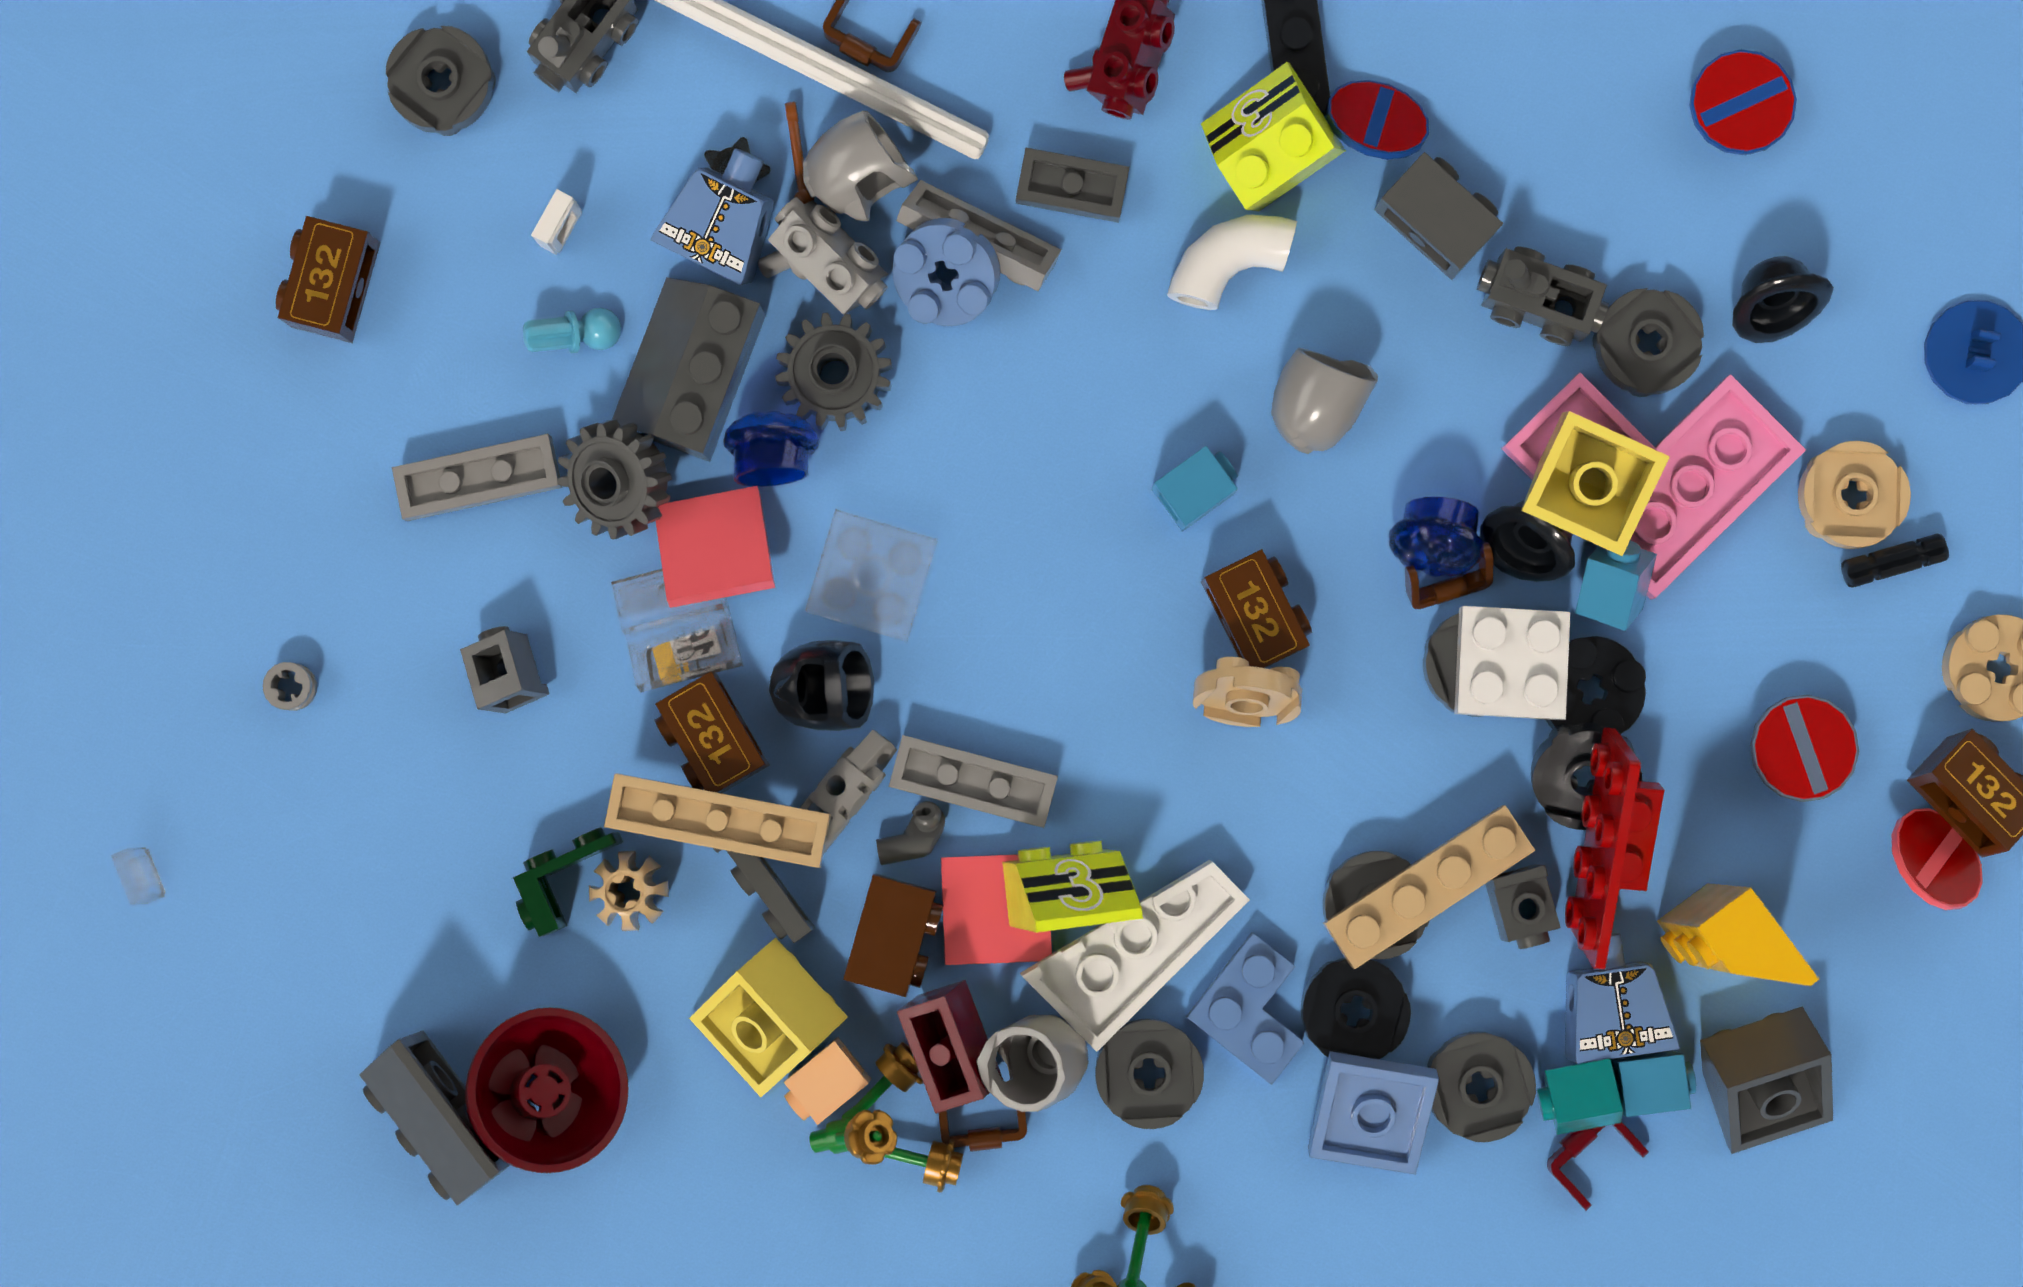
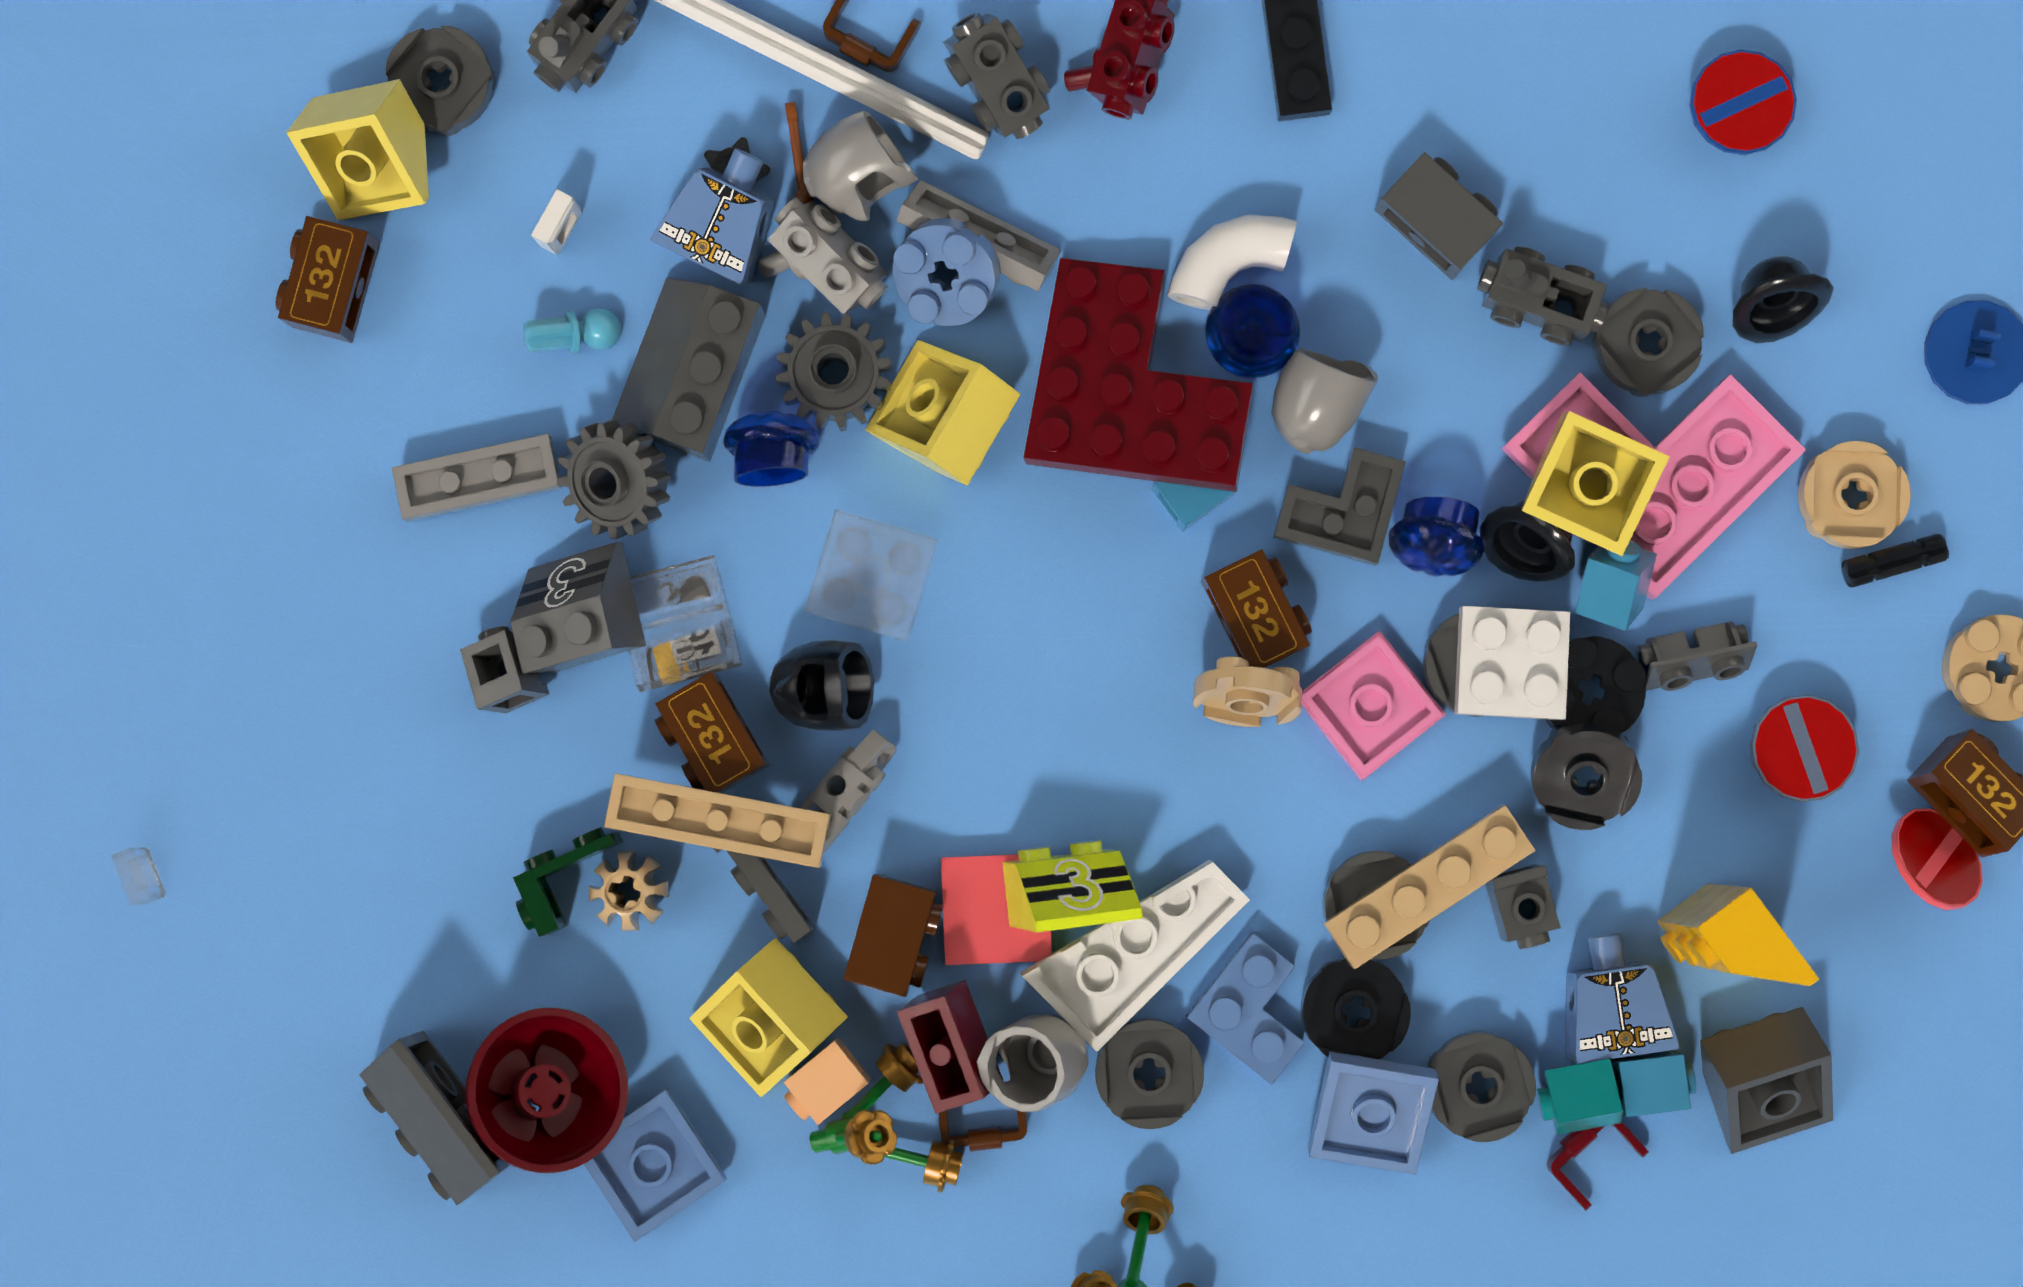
(277, 696): light grey bush -> none
(364, 149): none -> light yellow slope
(576, 611): none -> dark grey slope
(654, 1166): none -> medium blue plate
(714, 547): coral tile -> none
(917, 839): dark grey arm -> none
(943, 411): none -> light yellow slope
(973, 781): light grey plate -> none
(988, 61): none -> dark grey brick
(1072, 185): dark grey plate -> none
(1105, 408): none -> dark red plate
(1252, 331): none -> clear blue piece
(1270, 139): neon yellow slope -> none
(1354, 522): none -> dark grey plate
(1370, 705): none -> bright pink tile
(1377, 119): red piece -> none
(1452, 587): reddish brown piece -> none
(1617, 844): red bracket -> none
(1719, 653): none -> dark grey hinge

